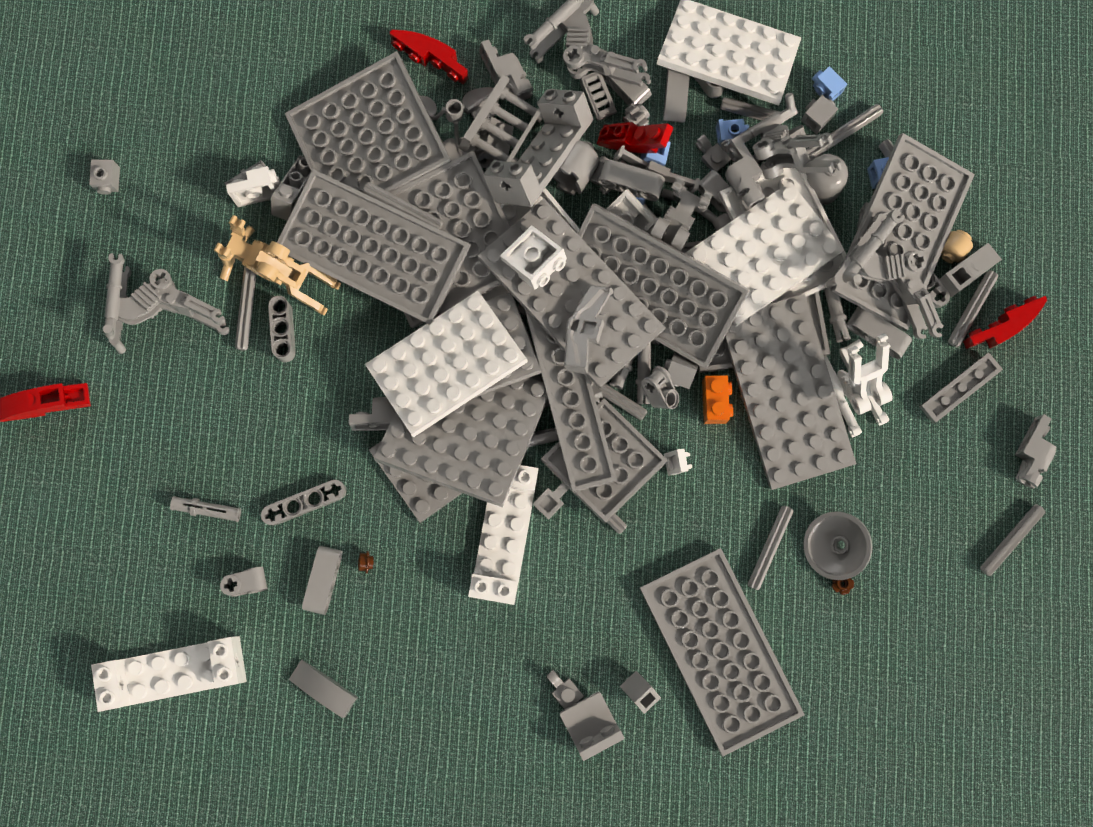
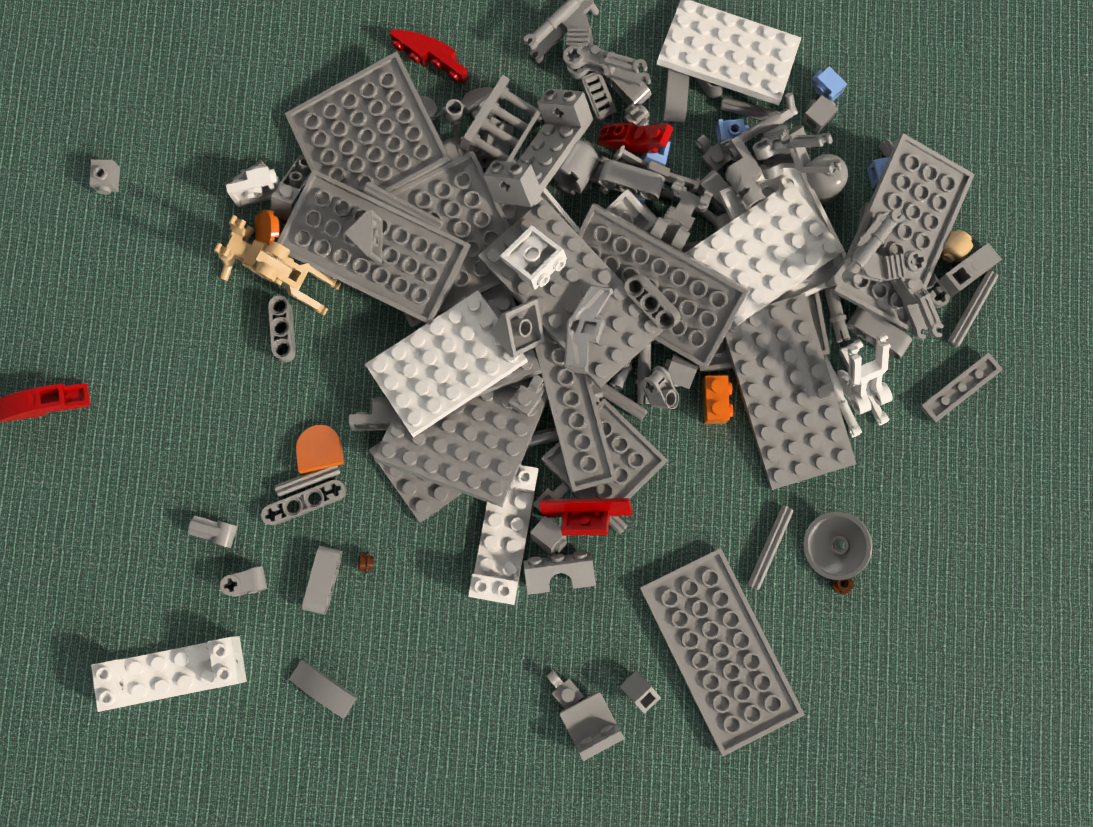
(148, 301): light grey piece -> none
(180, 505): light grey pin -> none
(218, 532): none -> light grey piece
(245, 309): light grey axle -> none
(266, 226): none -> orange tile
(306, 480): none -> light grey axle
(318, 449): none -> orange tile
(368, 235): none -> light grey slope
(508, 66): light grey plate -> none
(519, 328): none -> light grey slope
(526, 398): none -> light grey plate
(541, 570): none -> light grey arch
(548, 536): none -> light grey brick
(585, 515): none -> red bracket
(663, 305): none -> light grey beam
(677, 462): white tile -> none
(847, 130): light grey axle -> none
(1009, 323): red slope -> none
(1012, 540): light grey axle -> none
(1035, 452): light grey plate -> none

